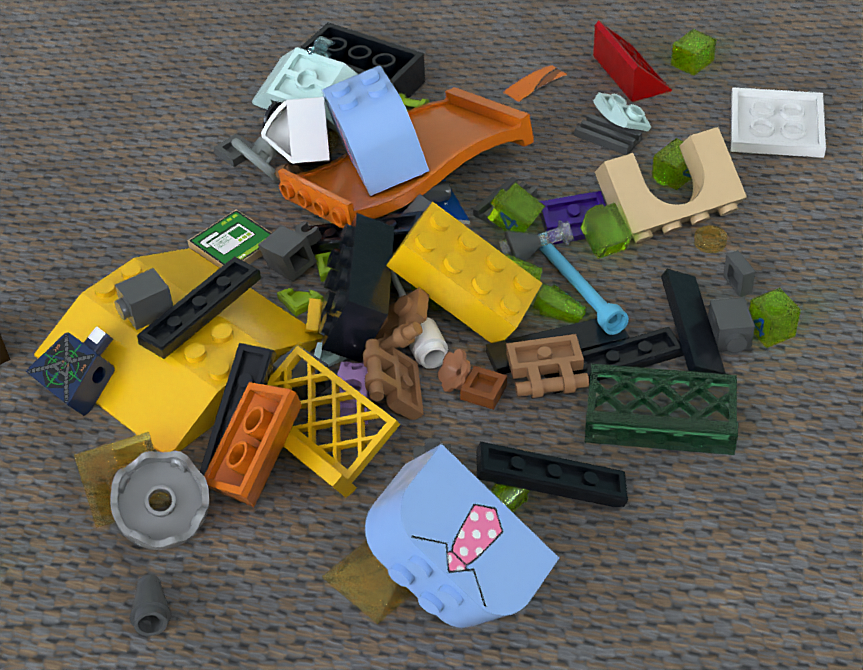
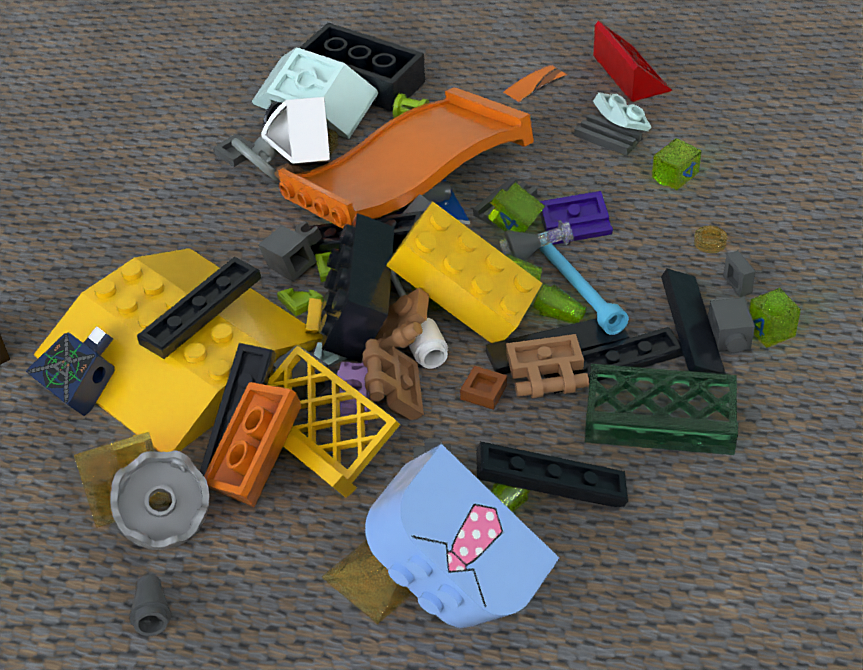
(143, 298): dark grey brick -> none
(230, 237): tile -> none
(320, 46): clear light blue hand -> none
(375, 130): light blue brick -> none
(454, 370): nougat plant -> none
(605, 230): clear neon green brick -> none
(693, 52): clear neon green brick -> none
(714, 188): tan arch -> none
(777, 122): white plate -> none

